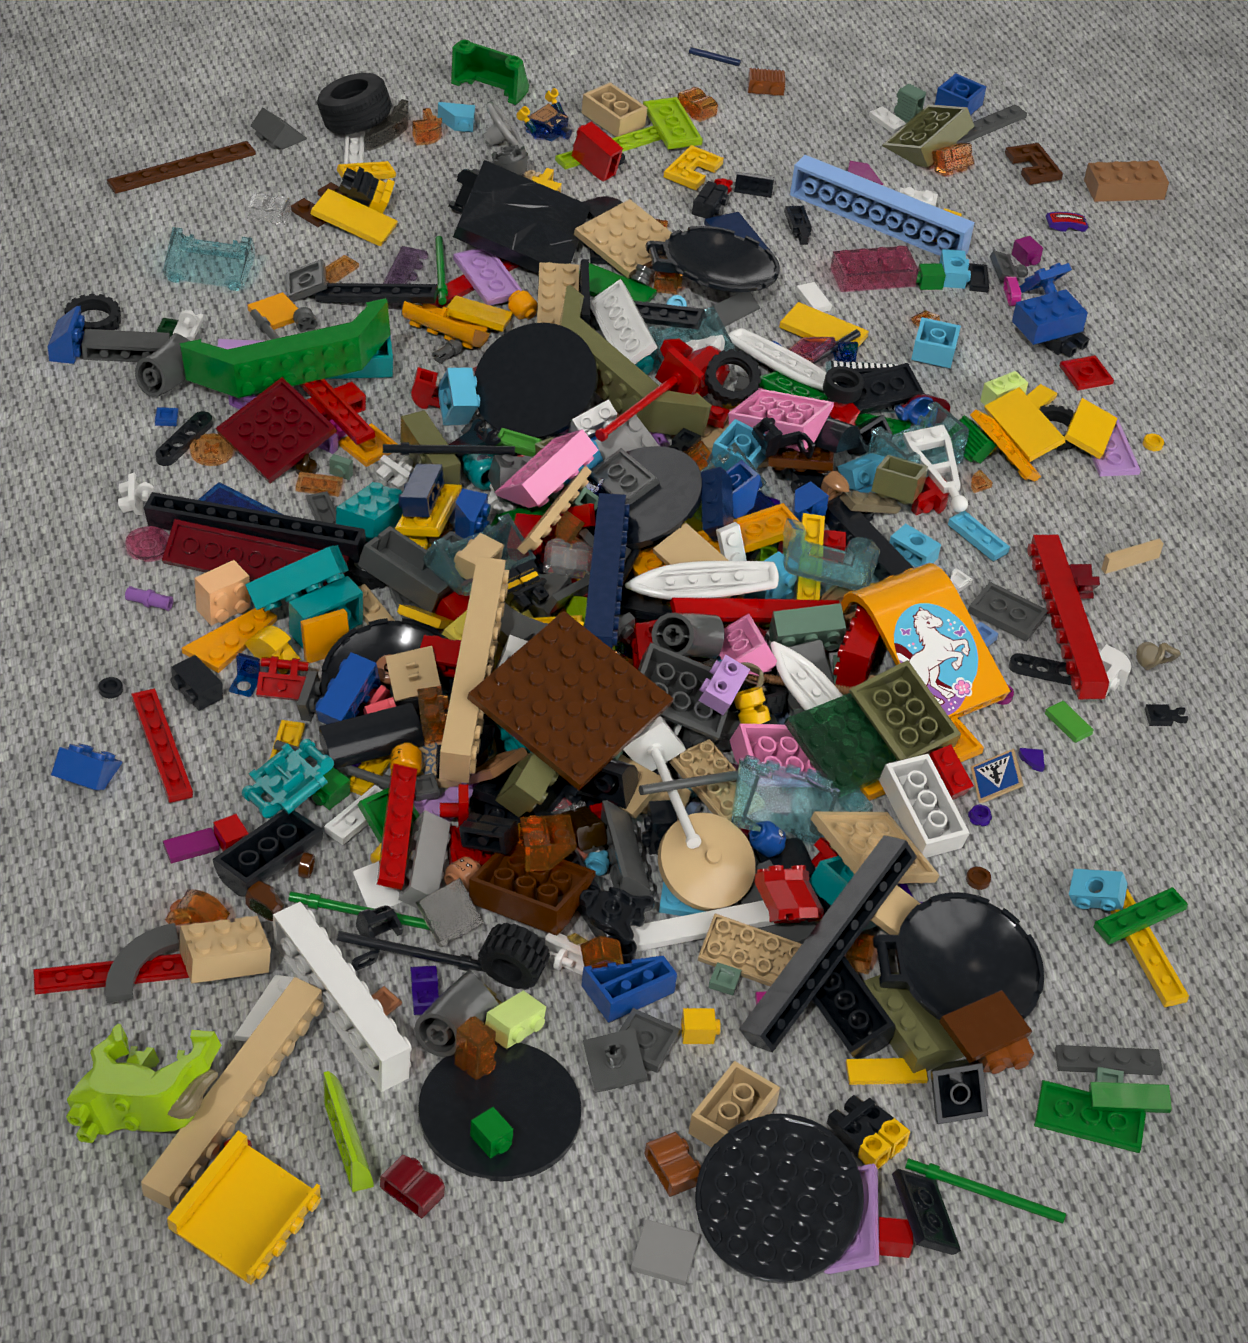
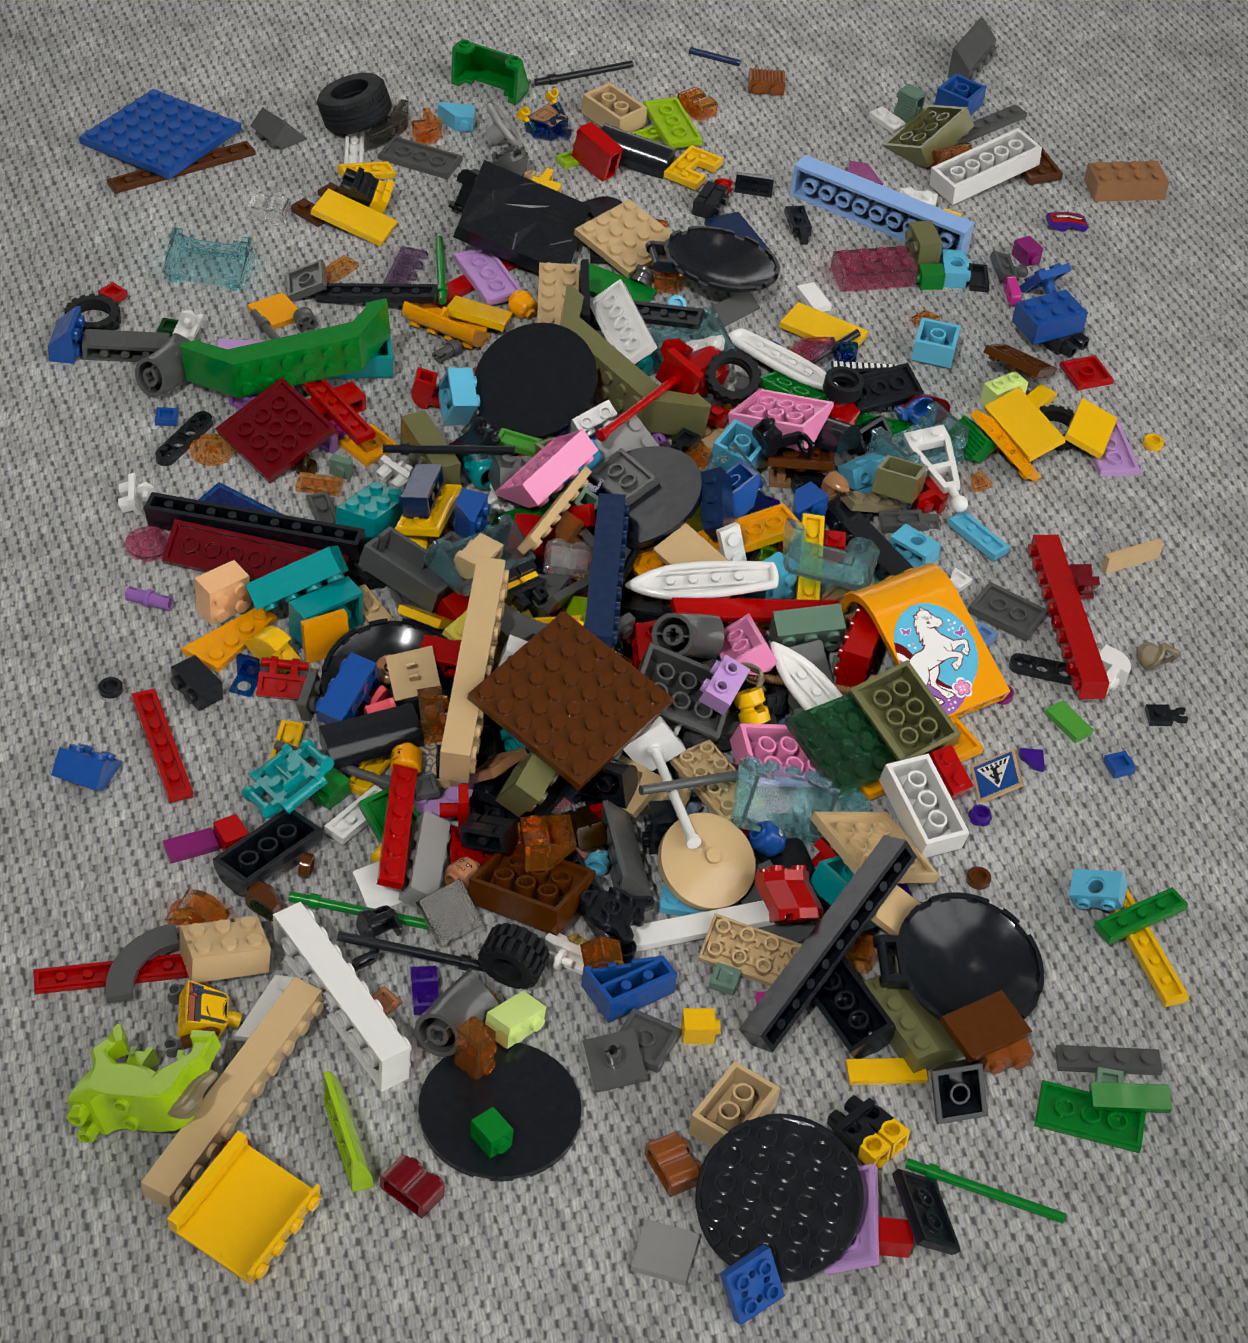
(114, 291): none -> red plate
(160, 133): none -> blue plate
(199, 1009): none -> torso
(420, 157): none -> dark grey tile
(553, 78): none -> black bar
(641, 153): none -> black brick
(748, 1277): none -> blue plate
(779, 478): none -> medium nougat tile
(893, 520): none -> dark grey hinge
(923, 242): none -> olive piece
(973, 51): none -> dark grey slope
(985, 166): none -> white brick
(1019, 360): none -> reddish brown plate
(1119, 764): none -> blue plate

